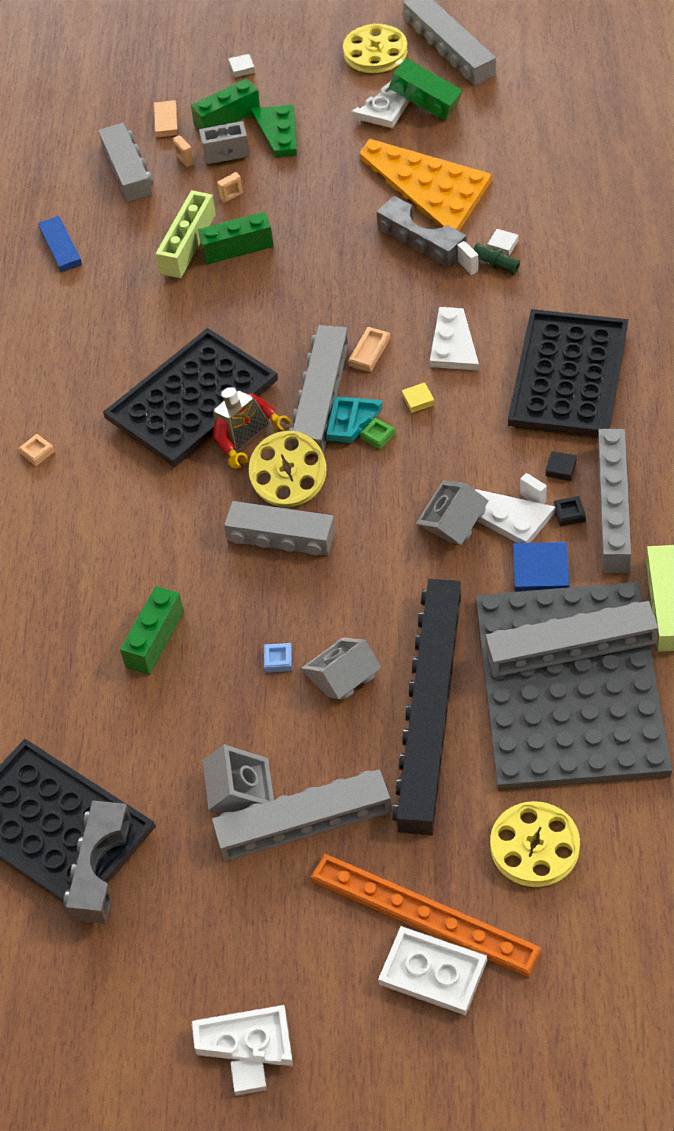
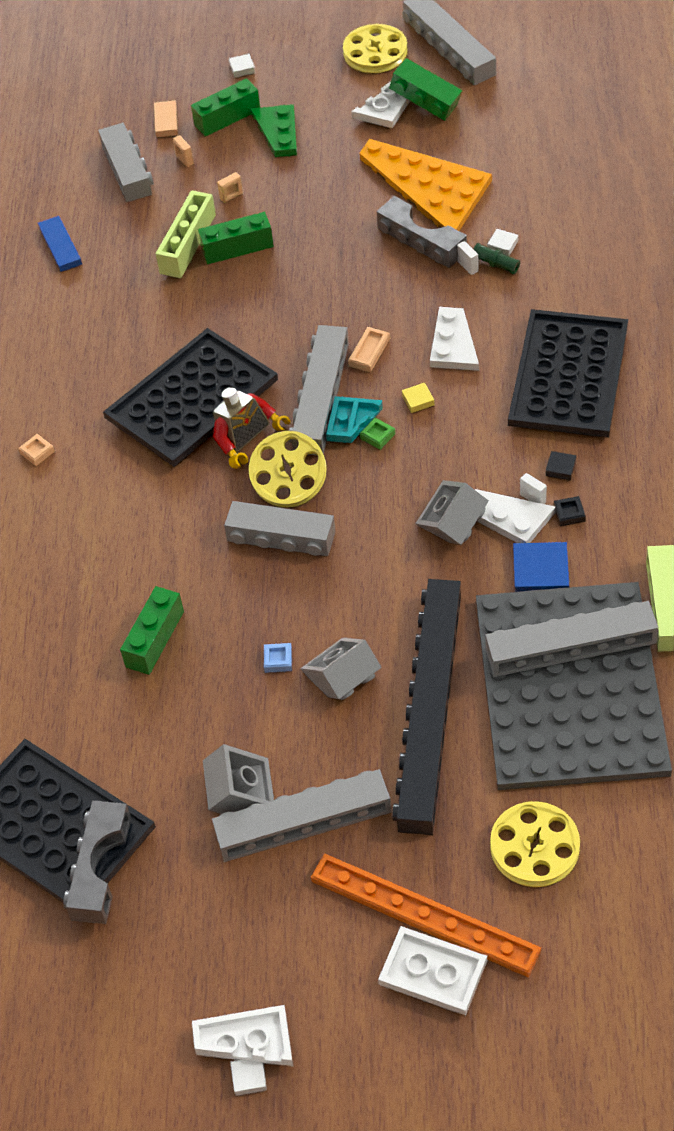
(224, 142): light grey brick -> none
(613, 501): light grey brick -> none

